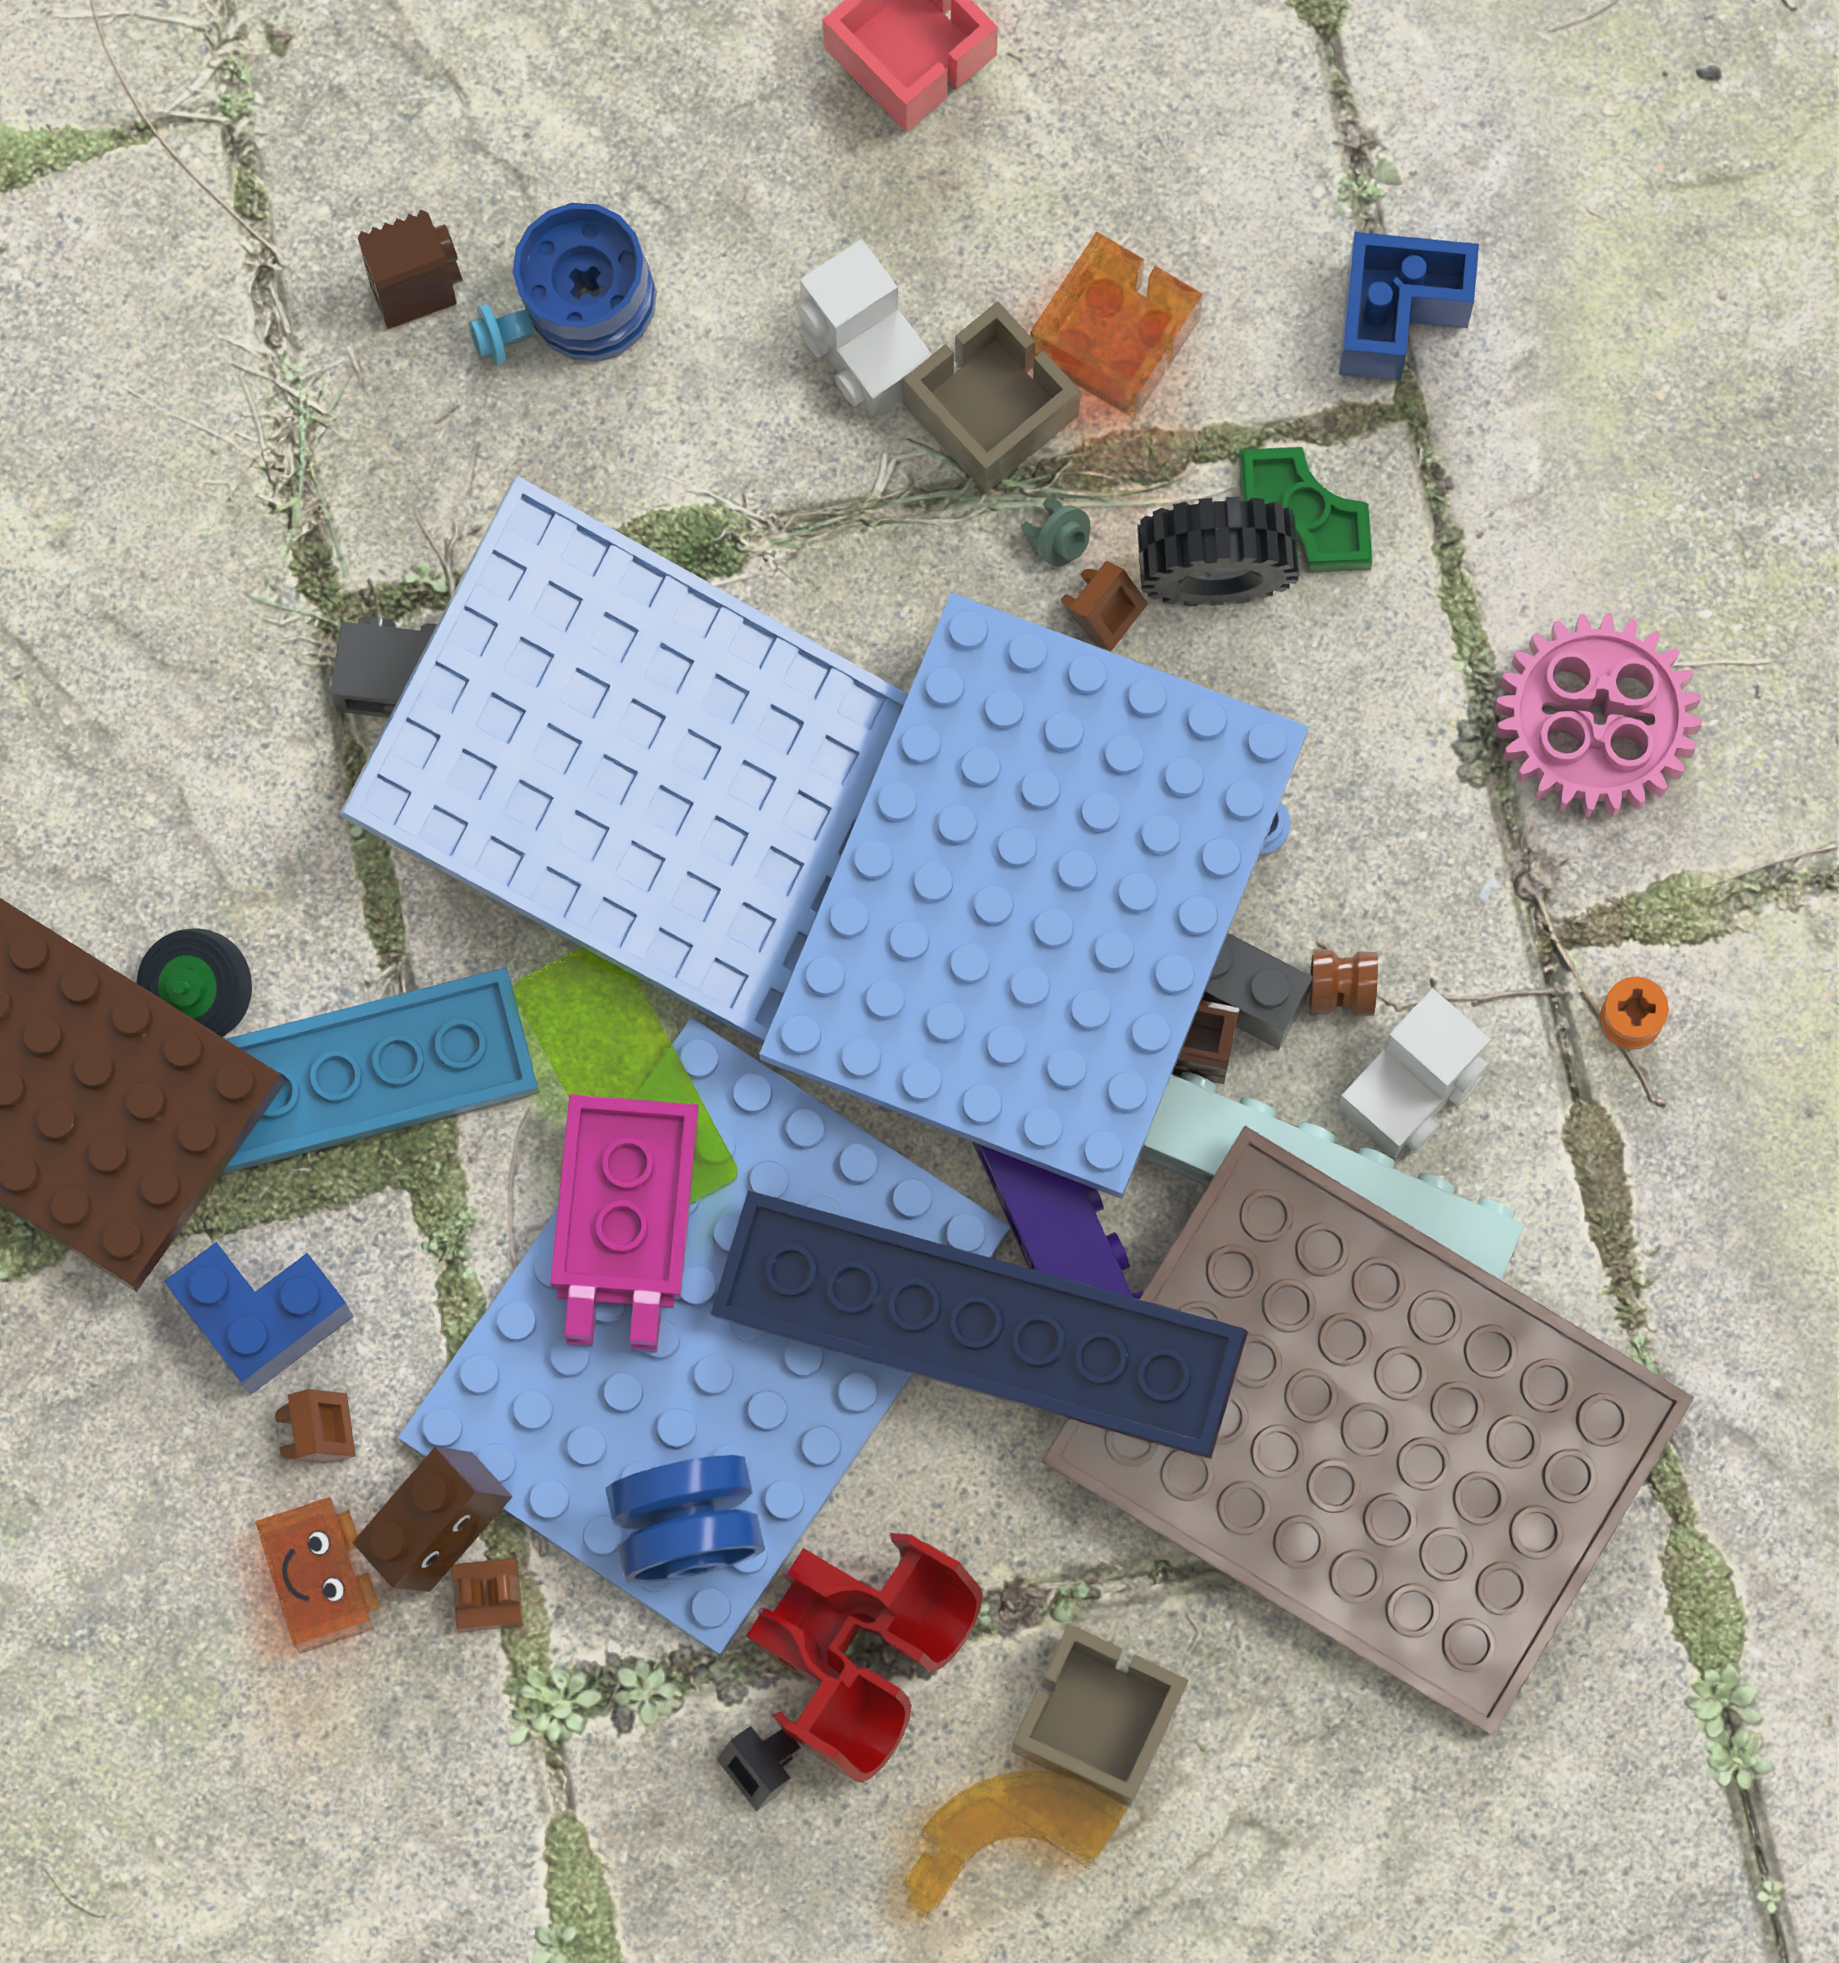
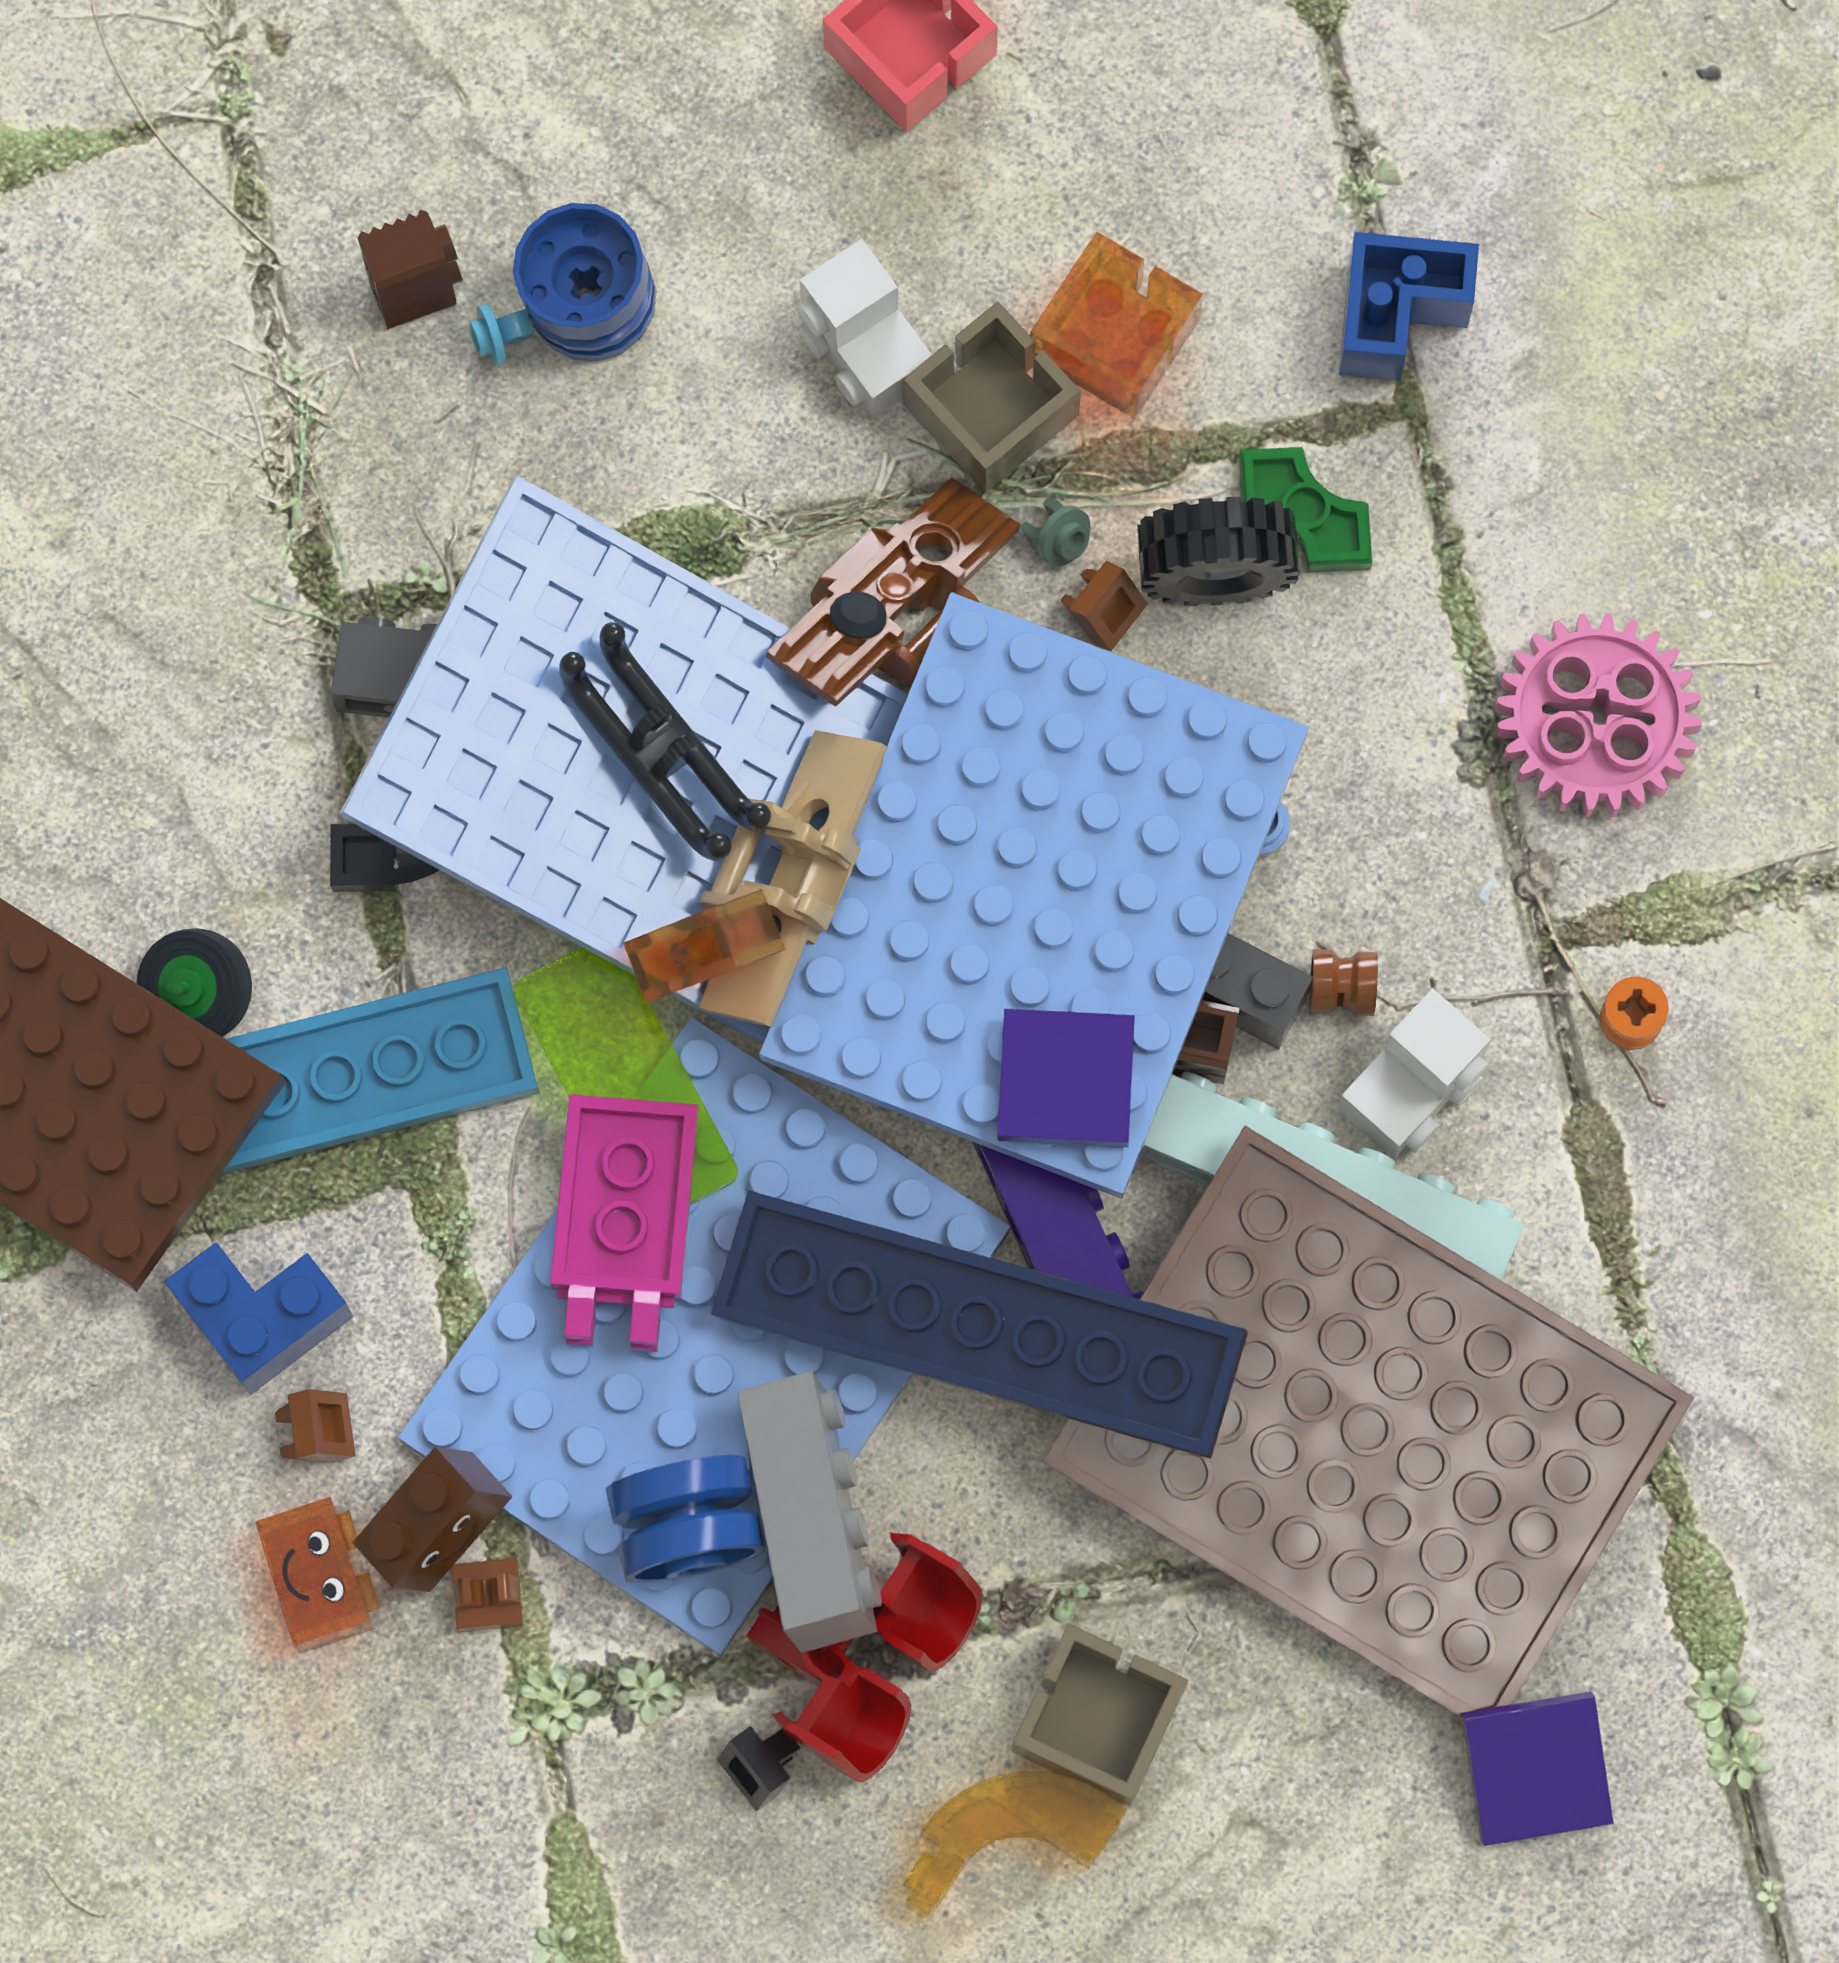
(369, 863): none -> black plate
(659, 746): none -> black piece
(704, 945): none -> clear orange brick
(809, 875): none -> tan piece
(809, 1512): none -> light grey brick
(867, 588): none -> dark orange piece
(1066, 1078): none -> dark purple tile
(1537, 1768): none -> dark purple tile

